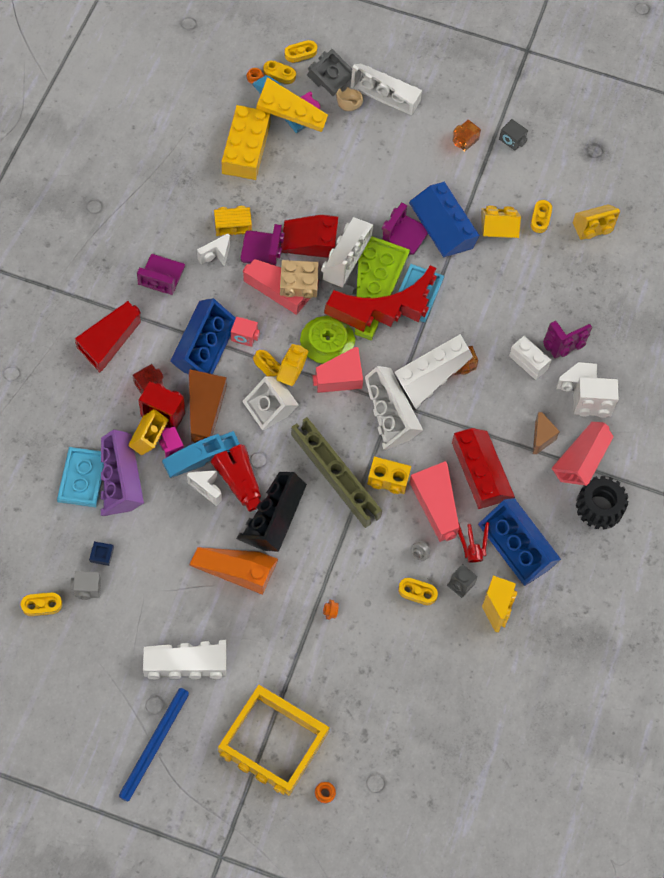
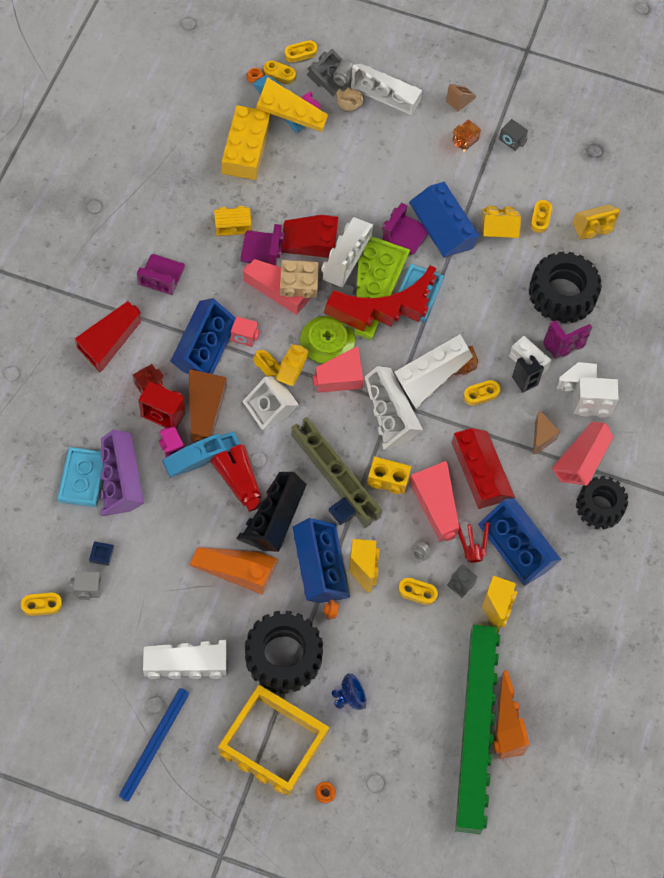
(148, 432): yellow brick -> none
(203, 482): white slope -> none
(216, 248): white slope -> none
(283, 626): none -> black tyre
(320, 561): none -> blue slope
(342, 511): none -> dark blue plate
(343, 72): none -> light grey brick
(350, 693): none -> clear blue hair
(364, 562): none -> yellow slope
(459, 96): none -> medium nougat slope
(476, 730): none -> green brick
(480, 392): none -> yellow plate
(510, 731): none -> orange wedge
(527, 375): none -> black hinge
(570, 268): none -> black tyre

